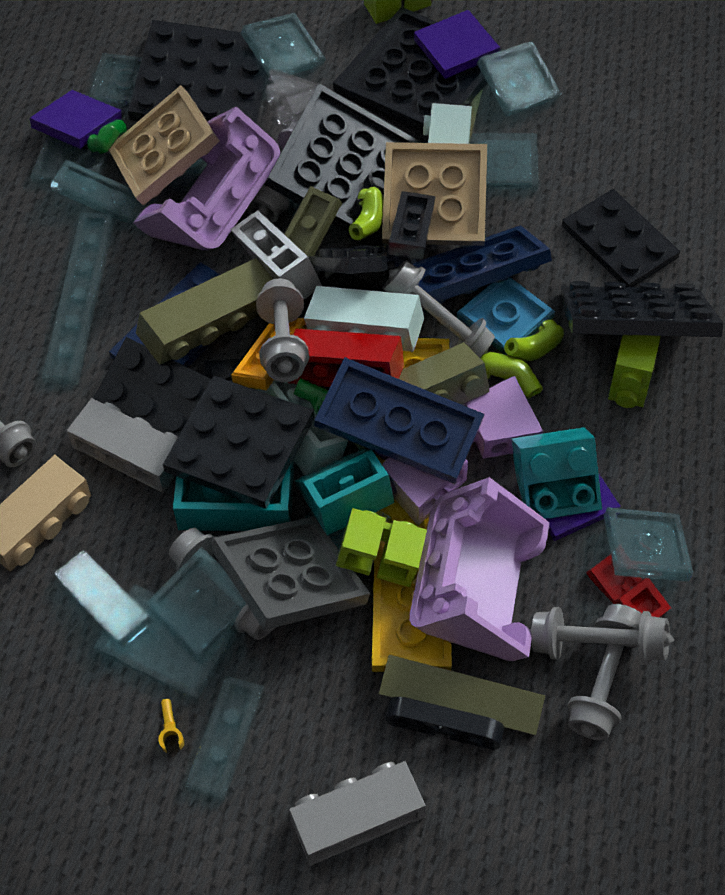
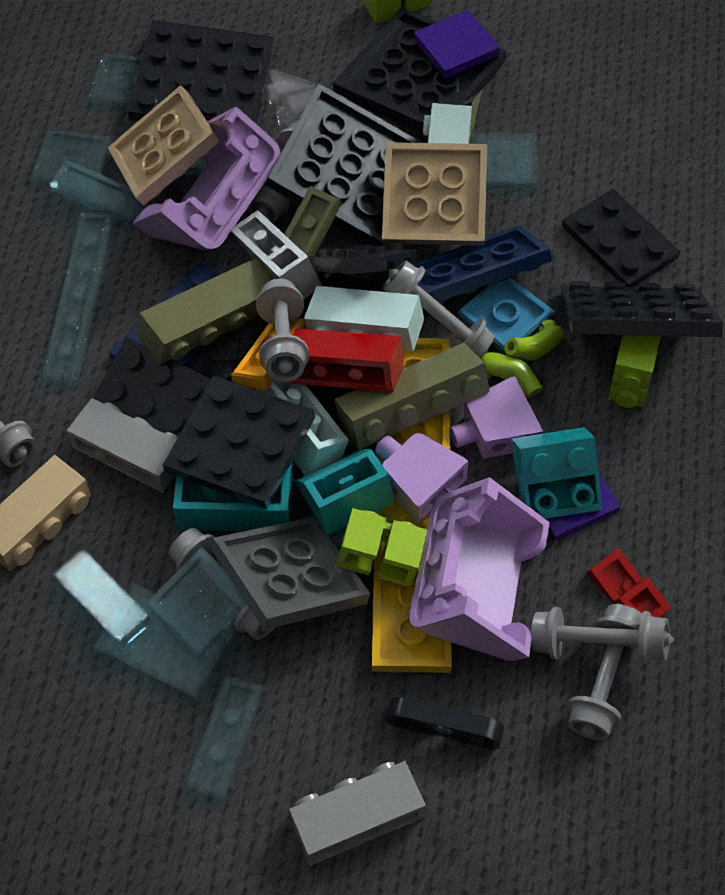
(74, 118): dark purple tile -> none
(106, 137): green arm -> none
(169, 725): yellow hand -> none
(283, 44): clear light blue tile -> none
(310, 393): green arm -> none
(371, 214): lime arm -> none
(399, 420): dark blue plate -> none
(411, 225): black plate -> none
(446, 688): olive tile -> none
(519, 78): clear light blue tile -> none
(647, 544): clear light blue tile -> none

